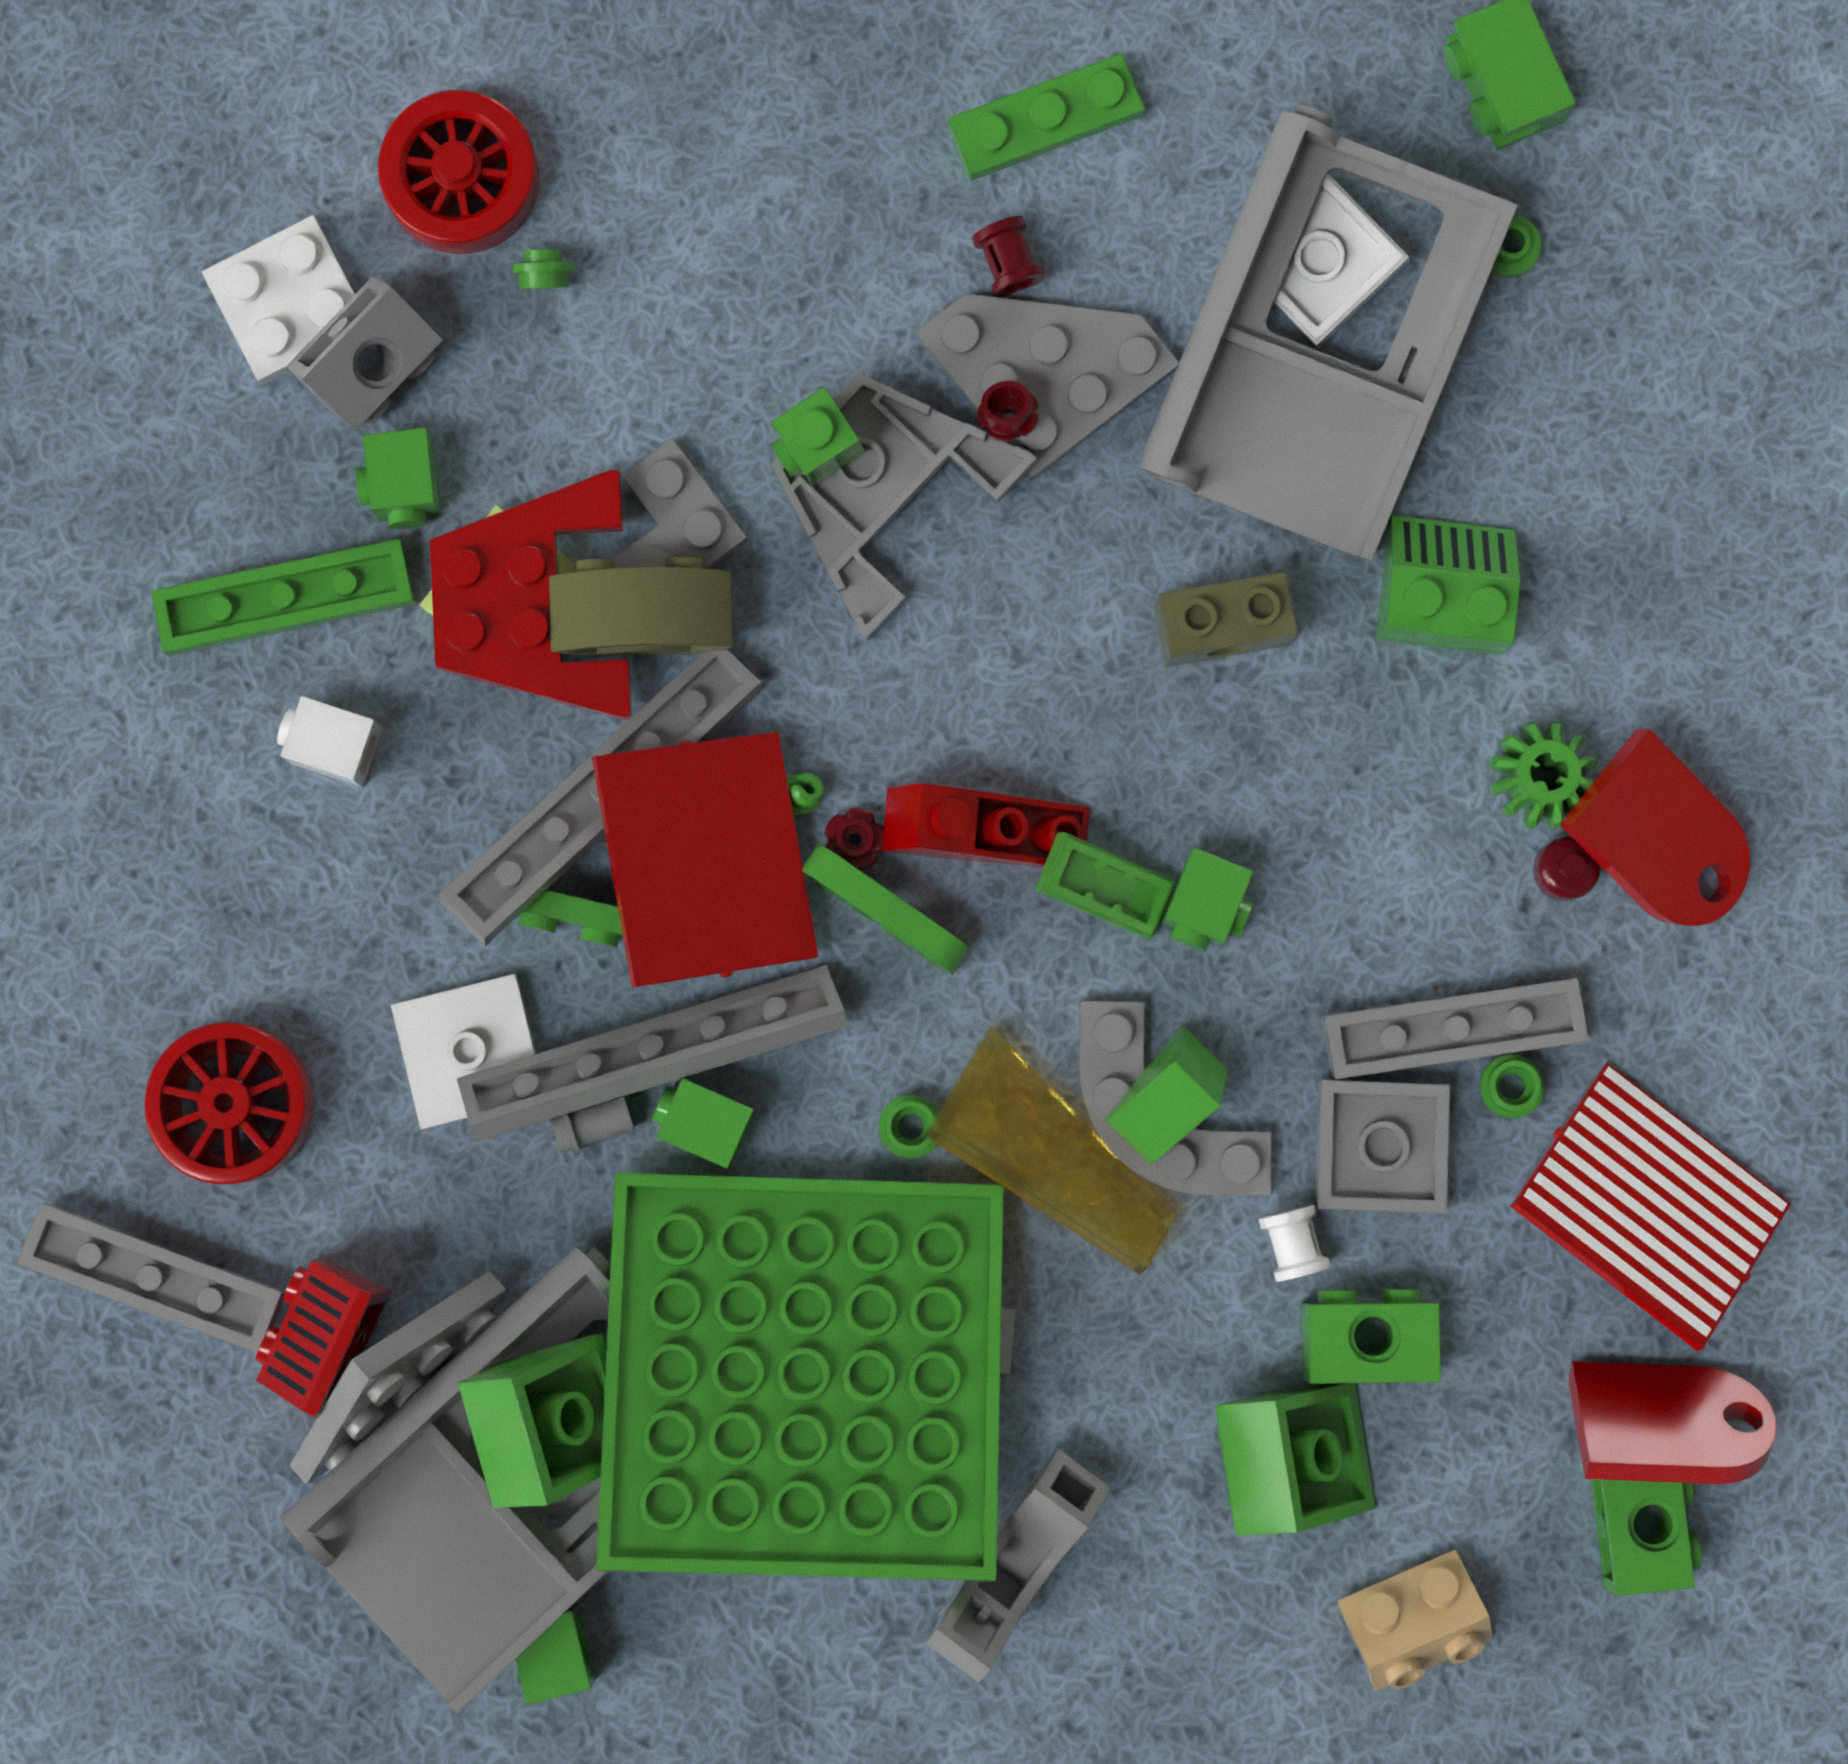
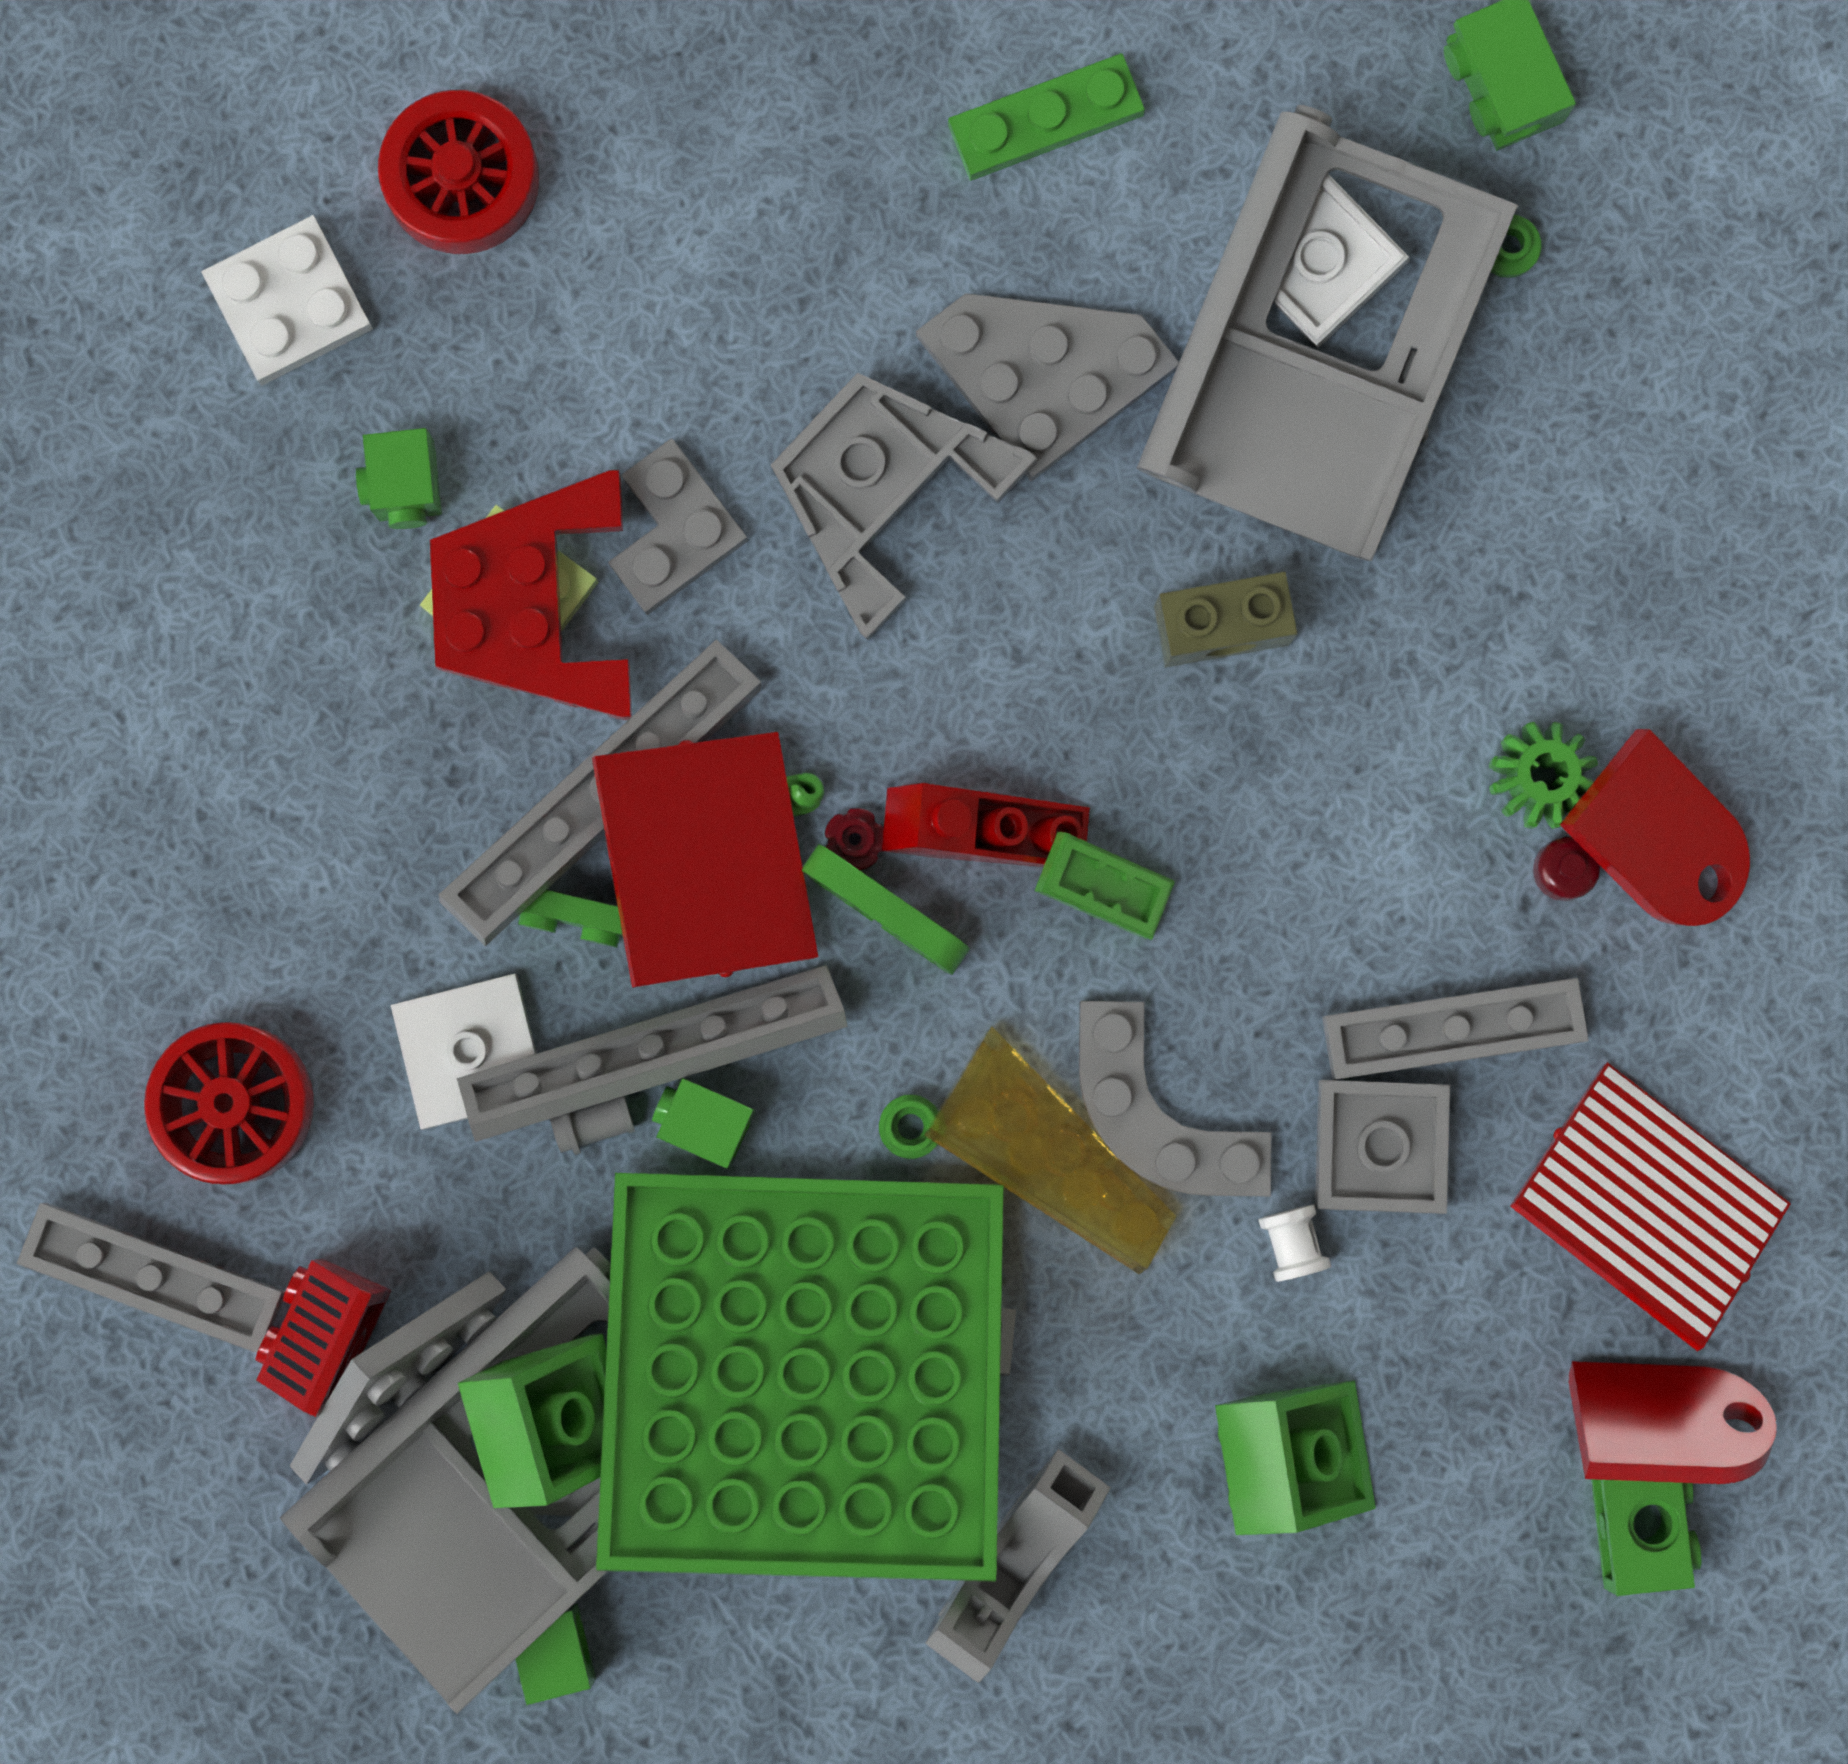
(283, 597): bright green plate -> none
(329, 740): white brick -> none
(330, 359): light grey brick -> none
(543, 269): bright green plate -> none
(640, 609): olive brick -> none
(815, 438): bright green brick -> none
(1008, 256): dark red bush -> none
(1008, 398): dark red plate -> none
(1170, 1096): bright green slope -> none
(1208, 901): bright green brick -> none
(1406, 1355): bright green brick -> none
(1417, 1621): tan bracket -> none
(1449, 585): bright green slope -> none
(1531, 1081): bright green plate -> none

